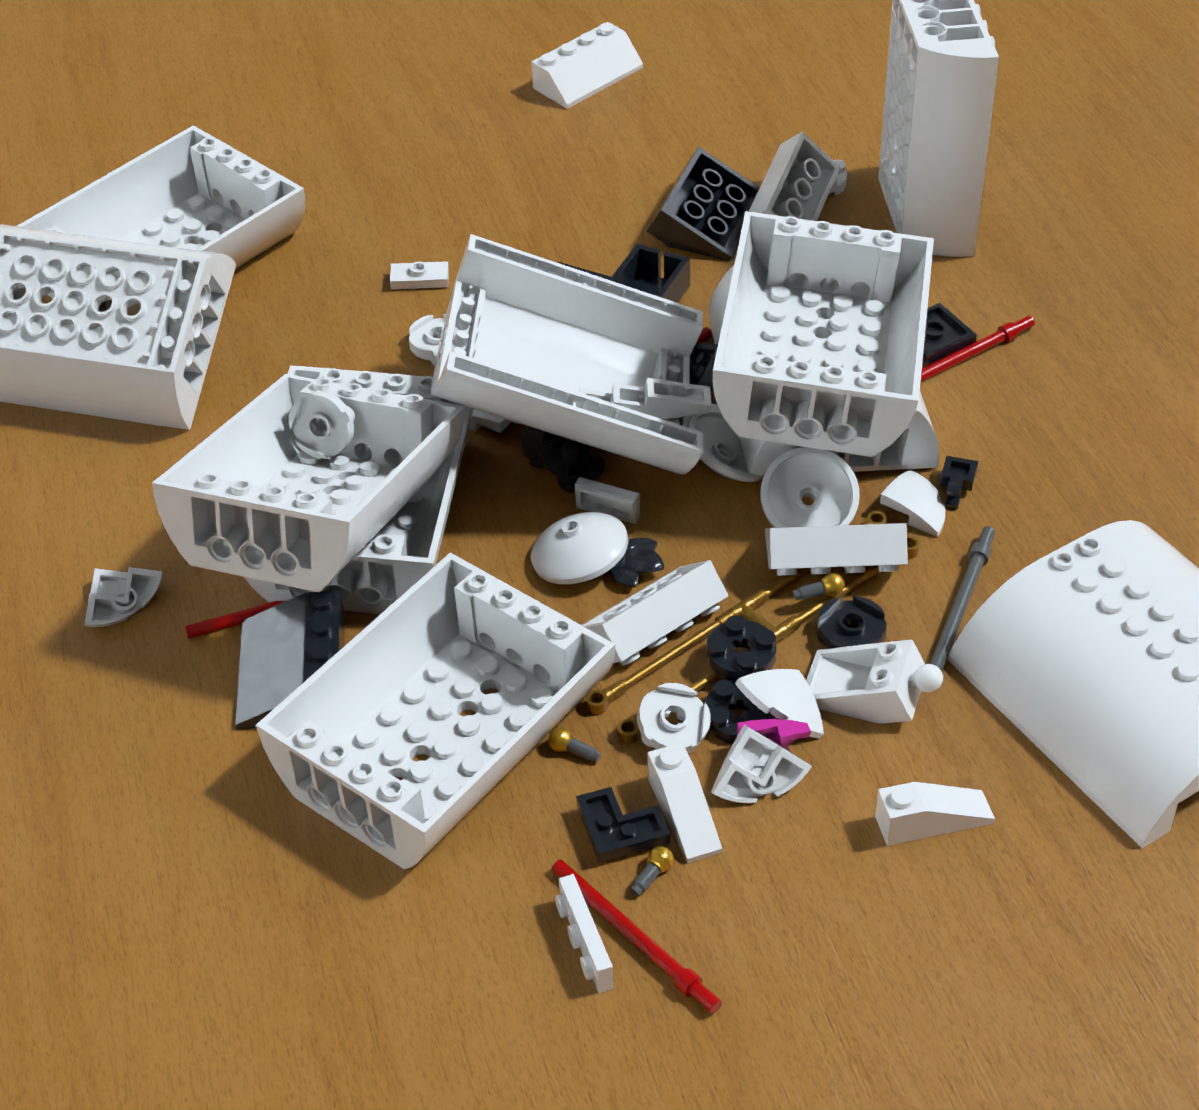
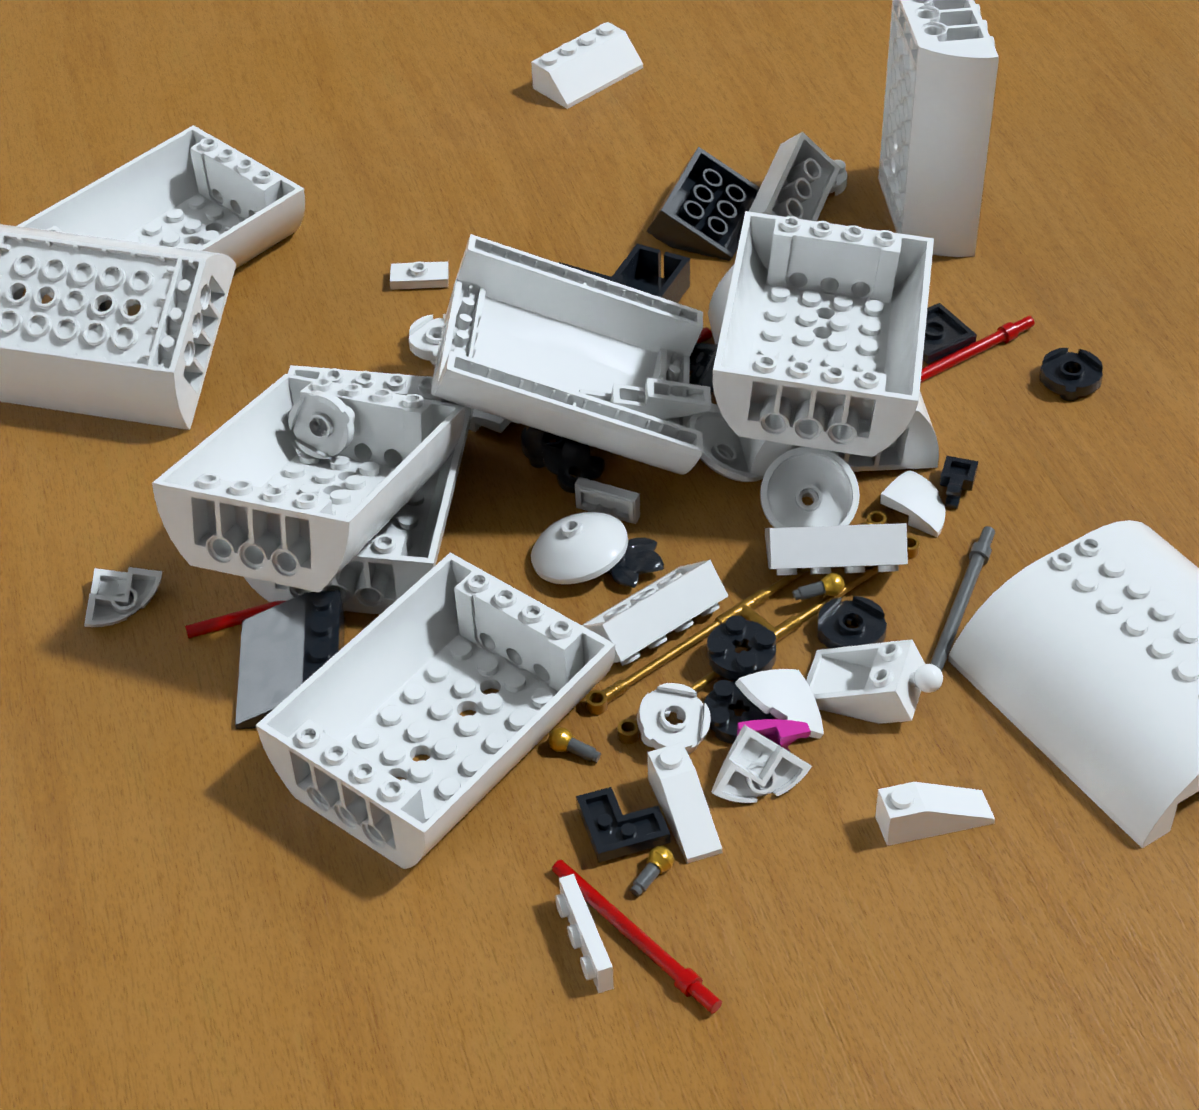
(1060, 374): none -> black plate

